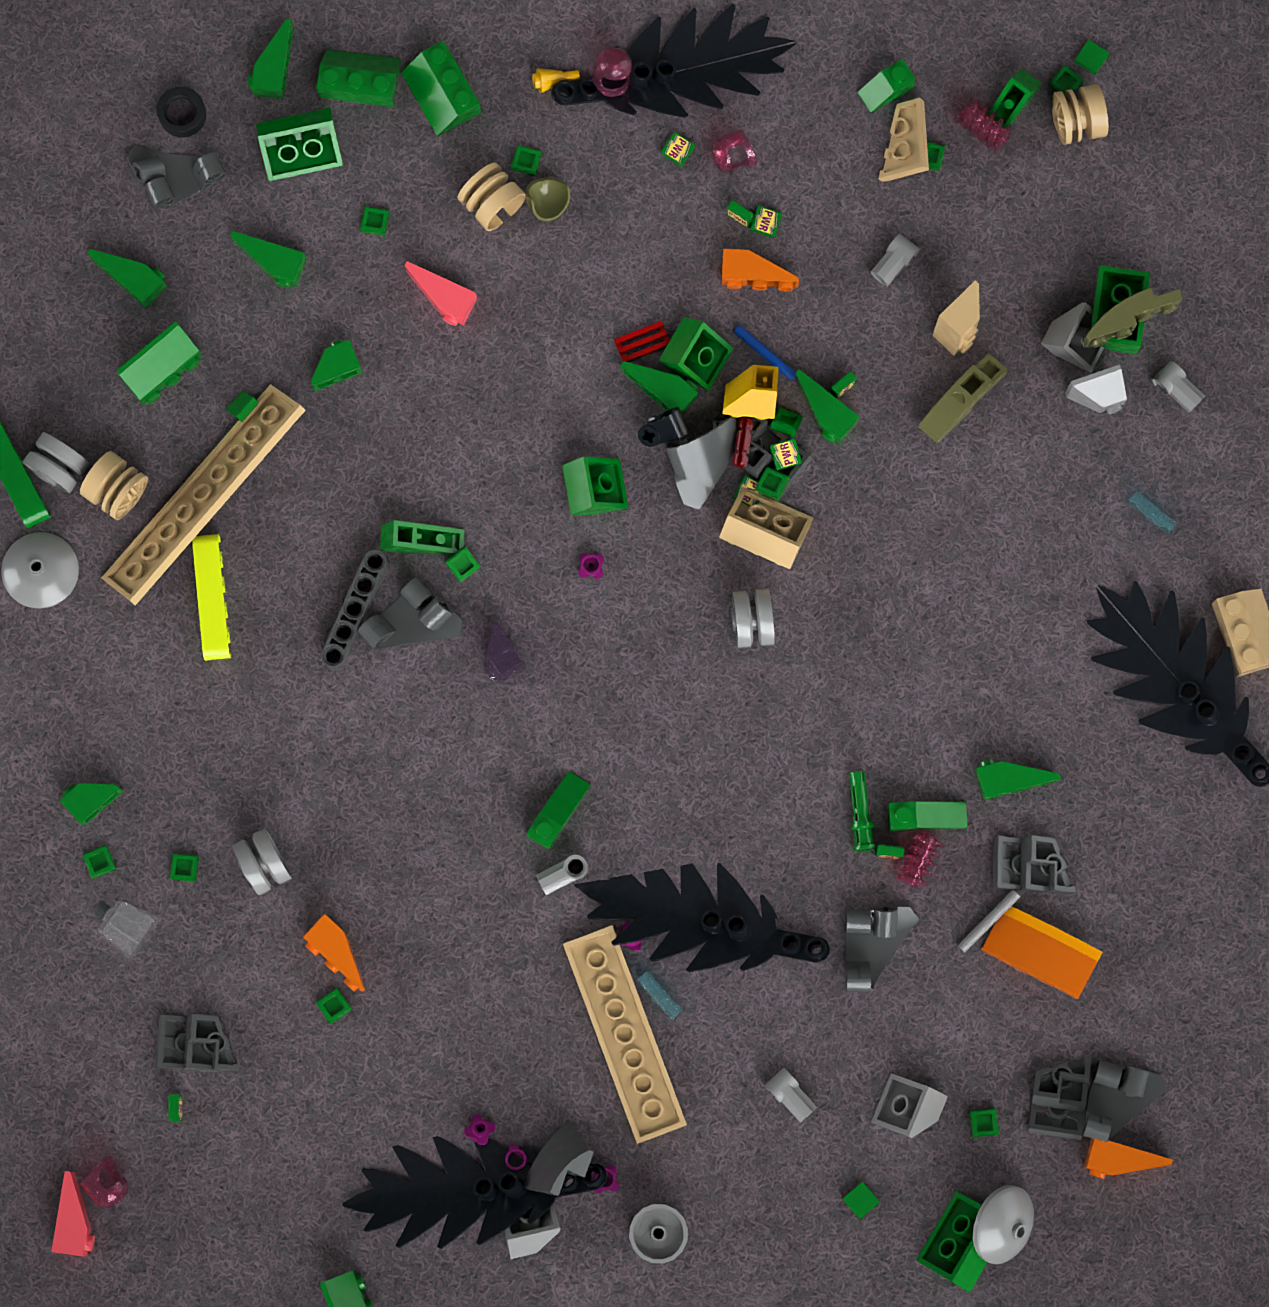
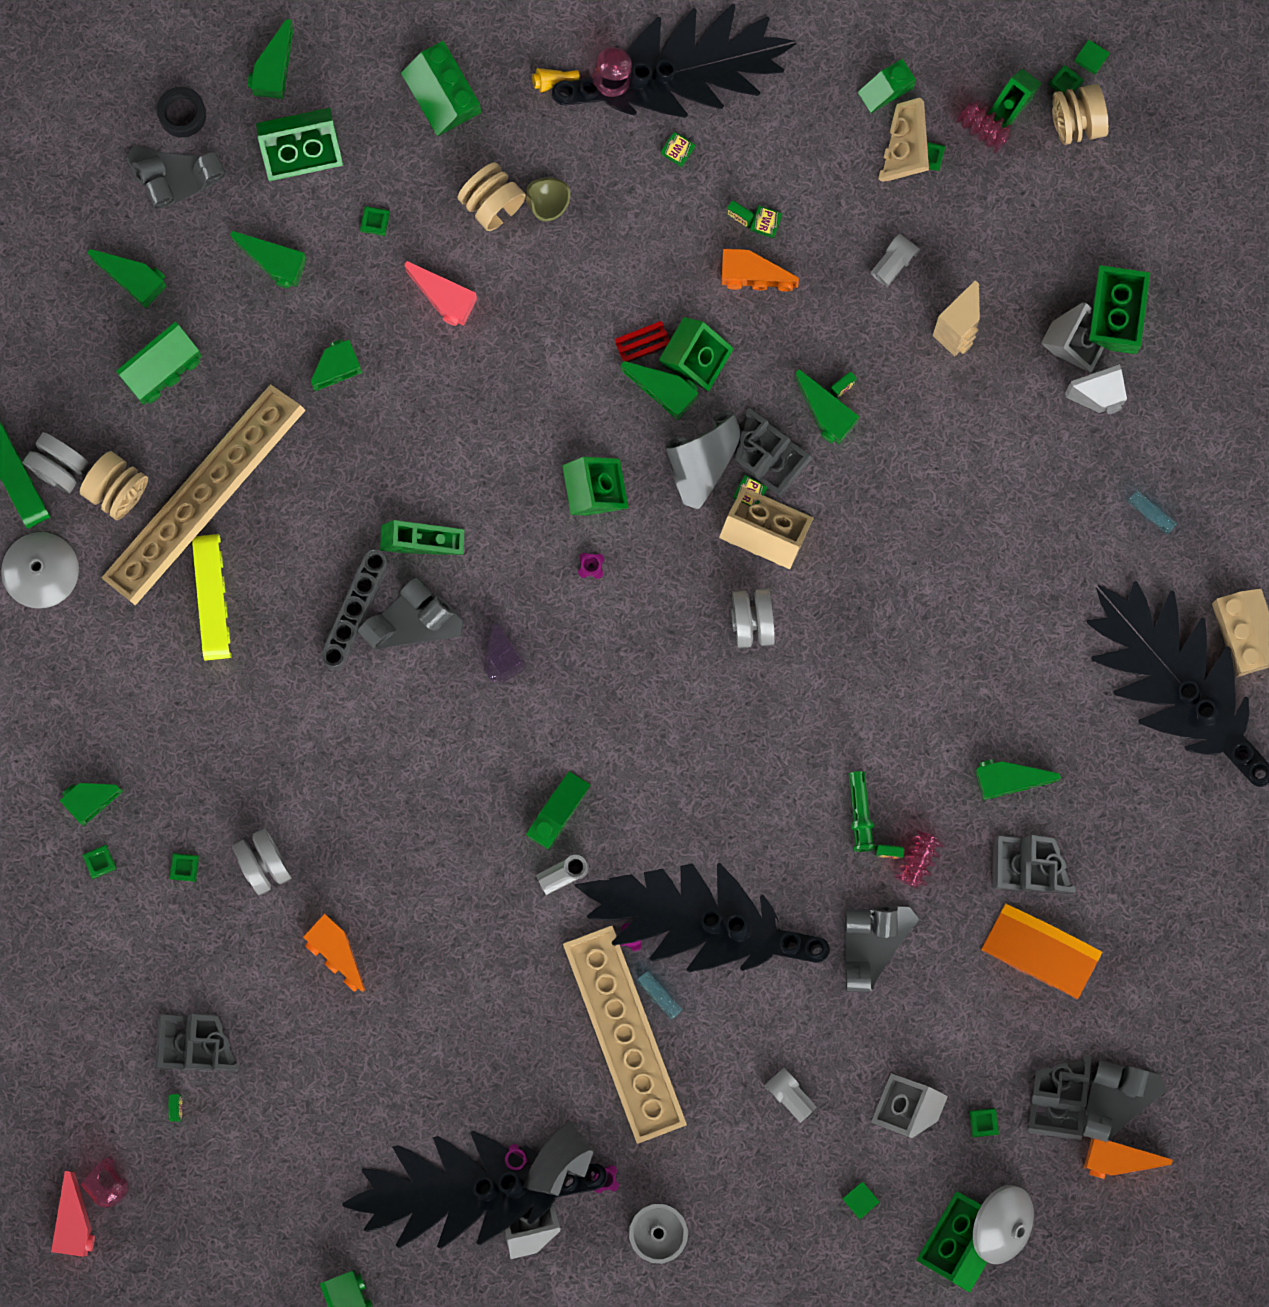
(125, 926): clear torso -> none
(242, 406): green tile -> none
(333, 1006): green tile -> none
(358, 78): green slope -> none
(462, 564): green tile -> none
(479, 1137): magenta plate -> none
(526, 160): green tile -> none
(663, 428): black piece -> none
(720, 149): clear pink helmet -> none
(742, 442): dark red axle -> none
(752, 393): yellow slope -> none
(763, 351): blue bar -> none
(772, 483): green tile -> none
(785, 454): tile -> none
(786, 422): green tile -> none
(926, 816): green slope -> none
(962, 397): olive slope -> none
(988, 921): light grey bar -> none
(1122, 318): olive slope -> none
(1174, 383): light grey piece -> none

